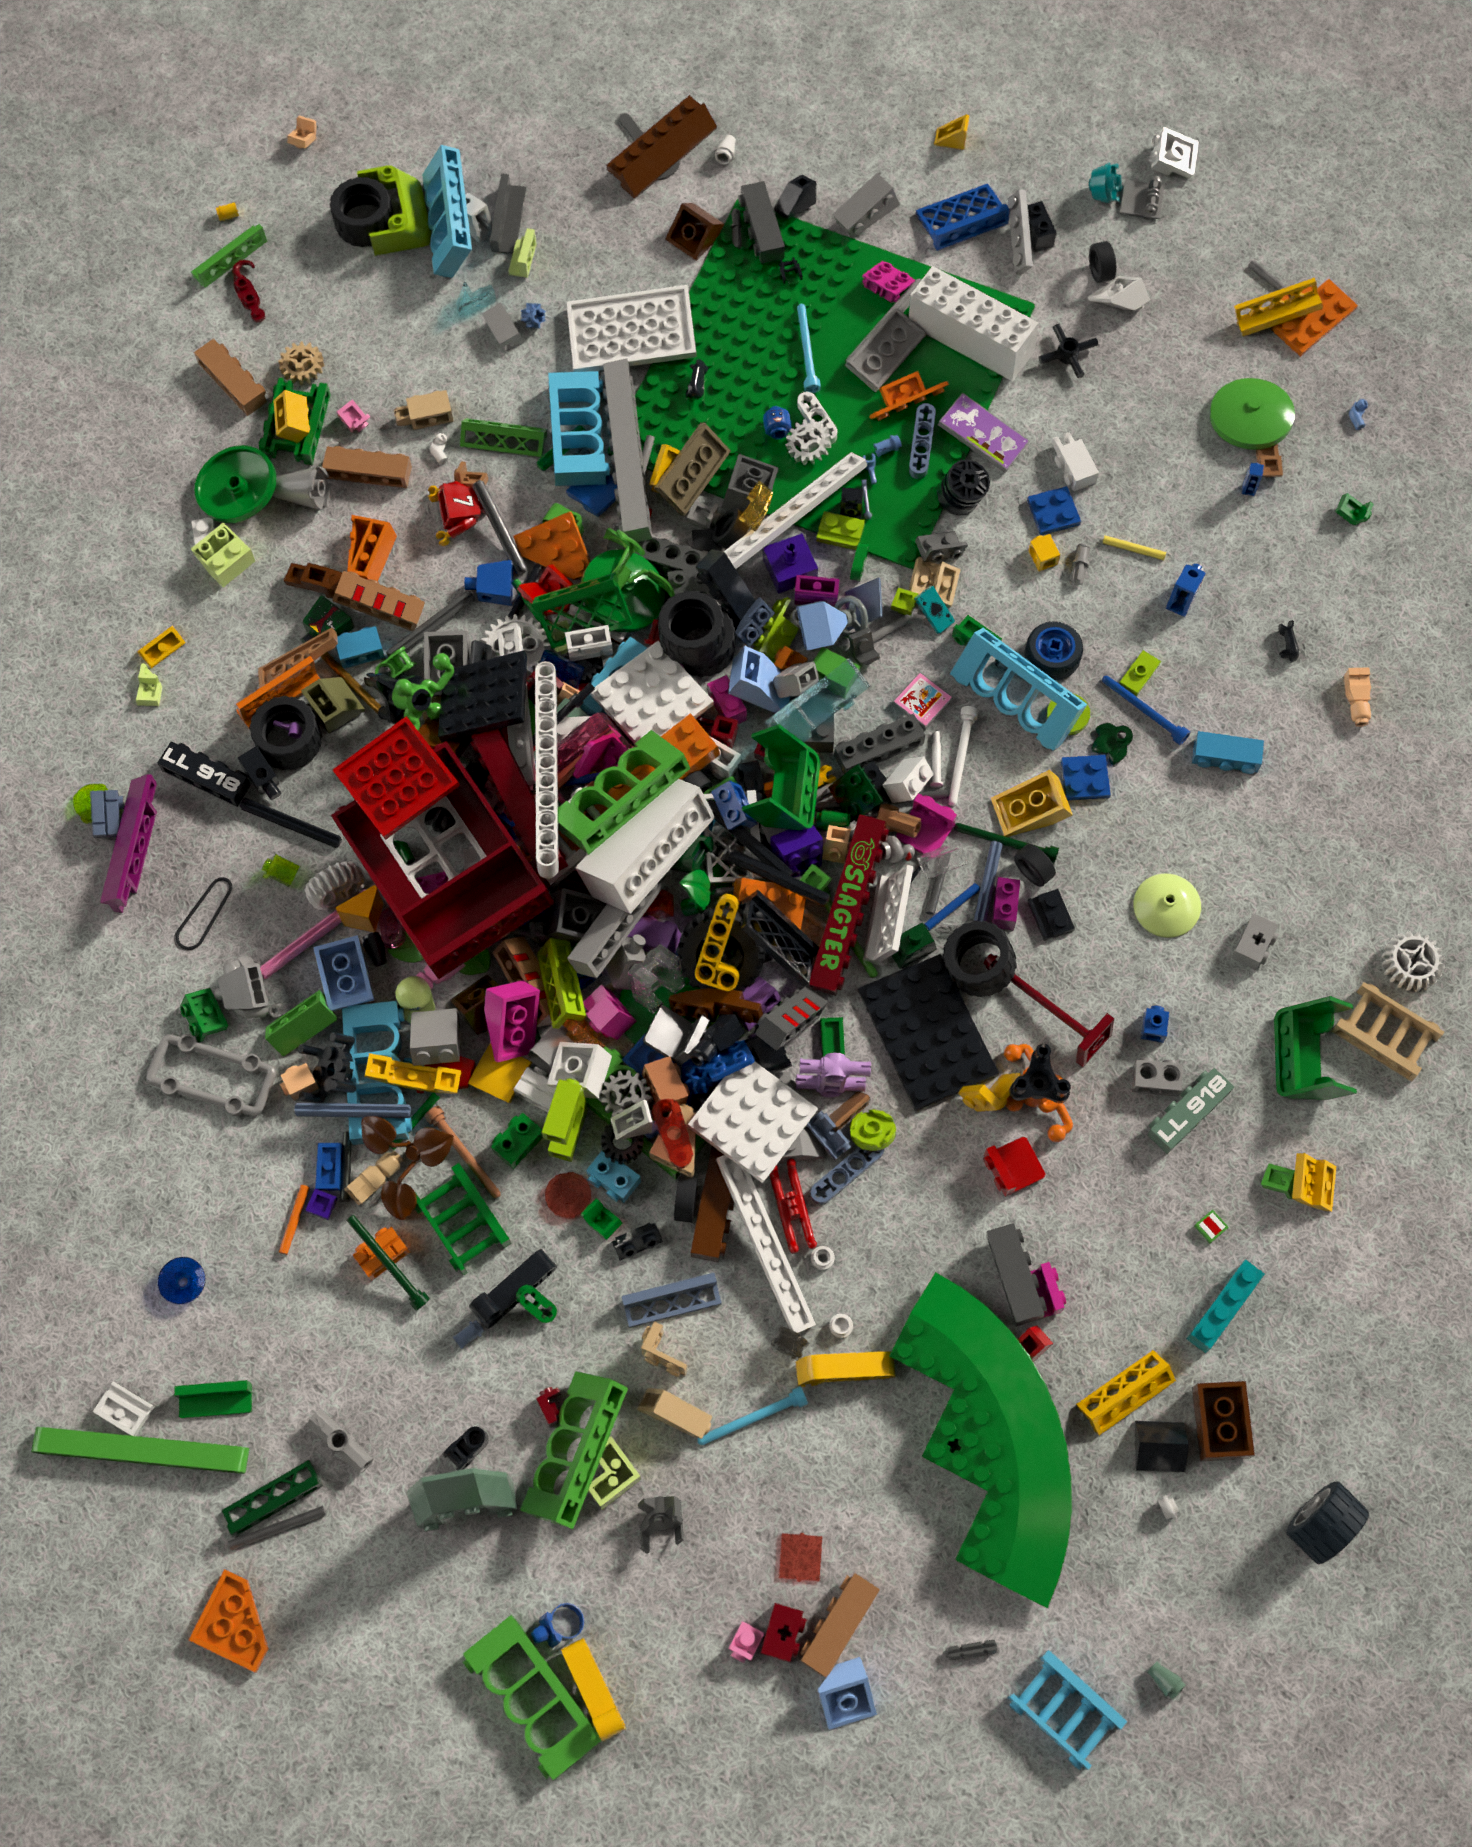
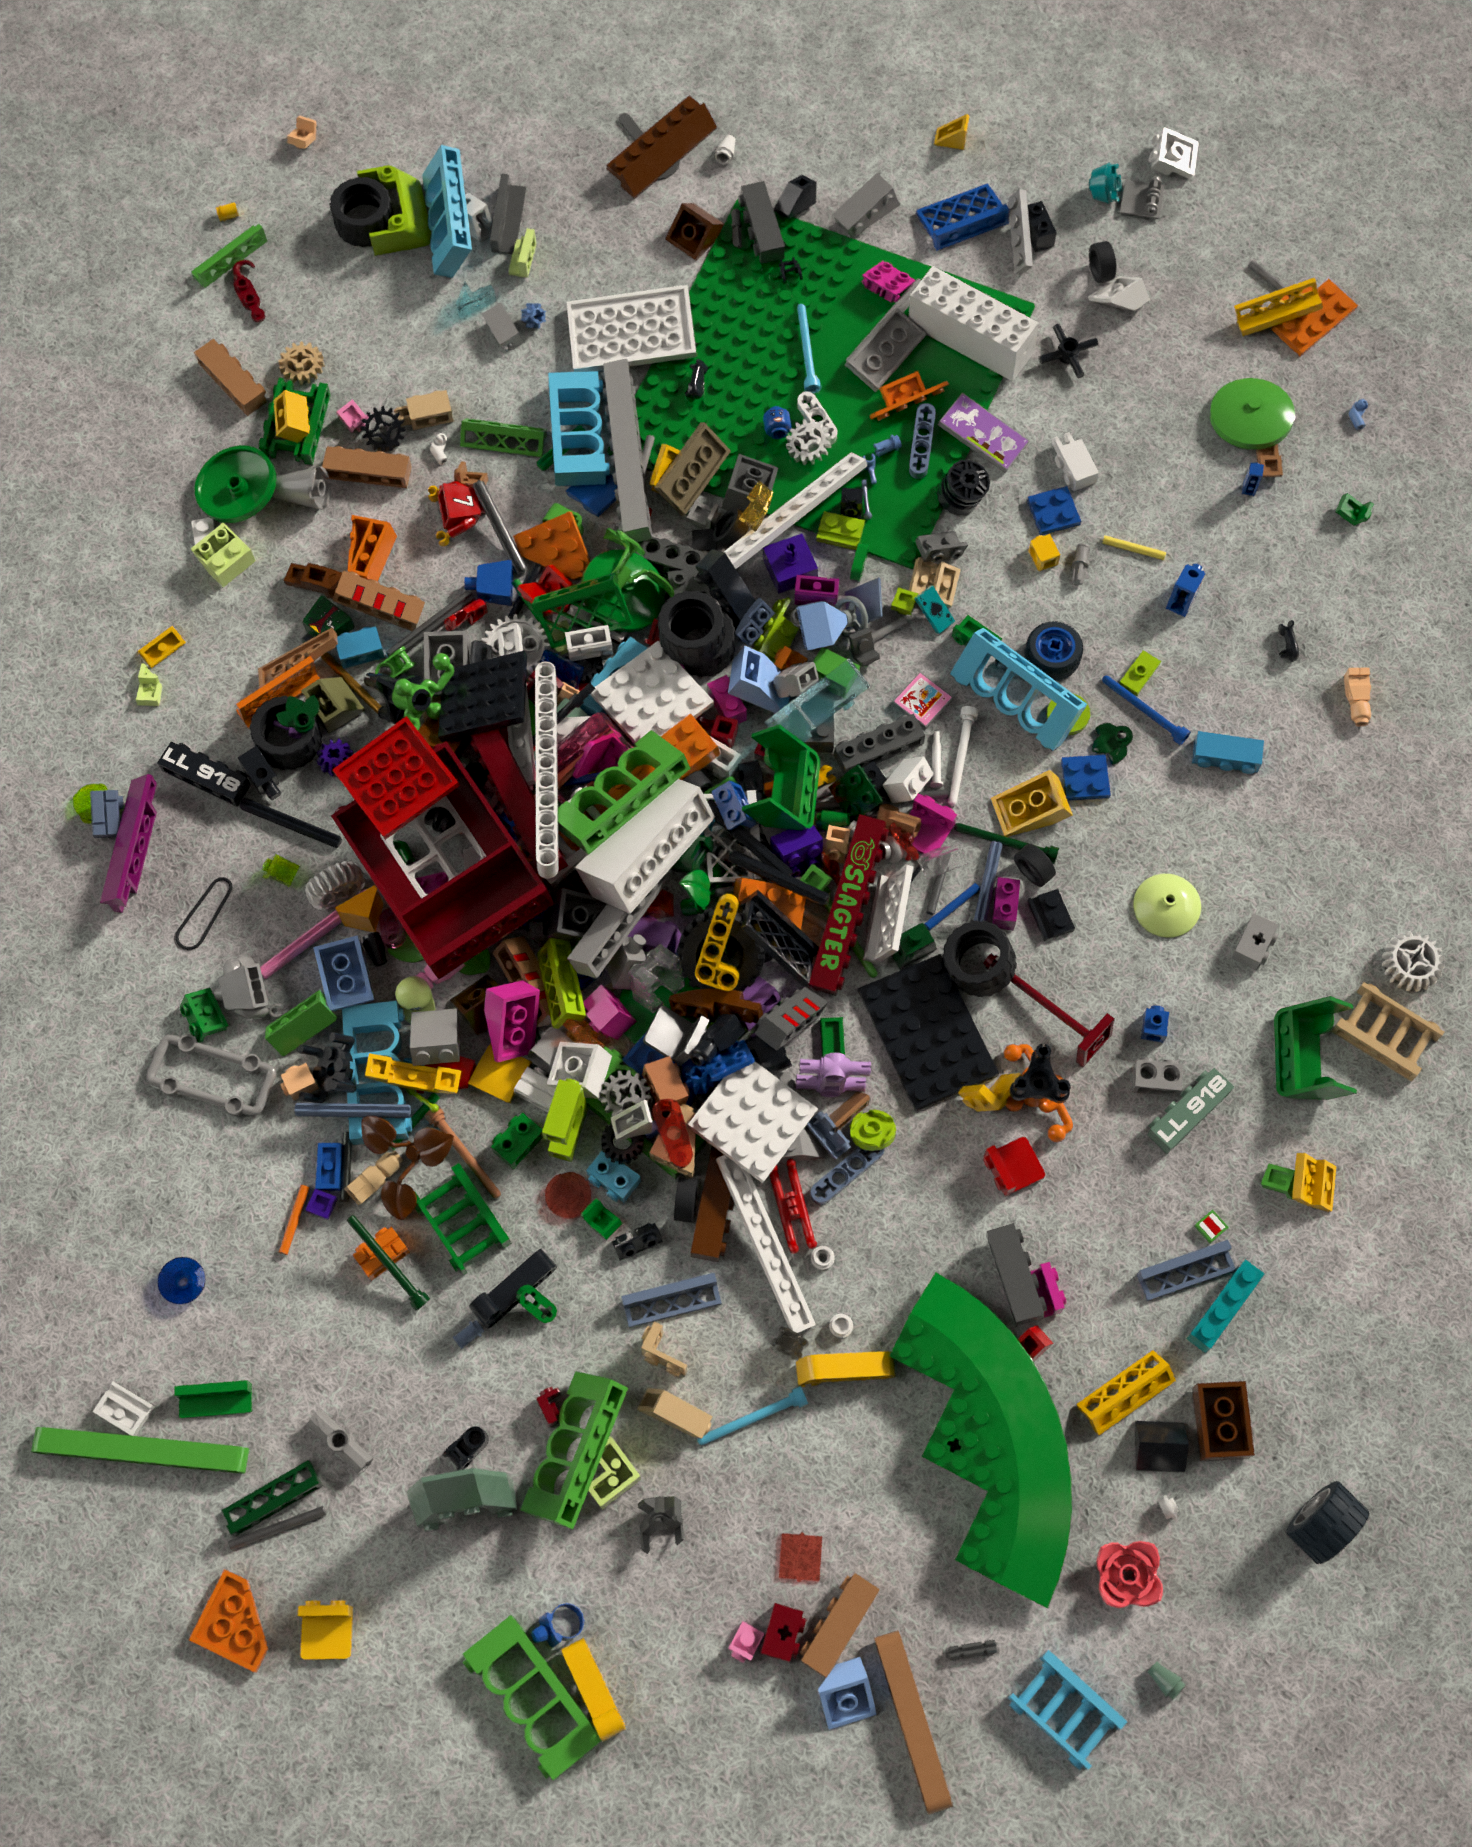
(299, 711): none -> dark green plate
(326, 1630): none -> yellow bracket
(327, 755): none -> dark purple gear
(370, 434): none -> black gear
(433, 1107): none -> lime hinge
(470, 613): none -> red slope
(831, 867): none -> clear red piece
(905, 840): none -> clear red piece
(913, 1722): none -> medium nougat beam
(1143, 1561): none -> coral brick
(1184, 1261): none -> sand blue fence

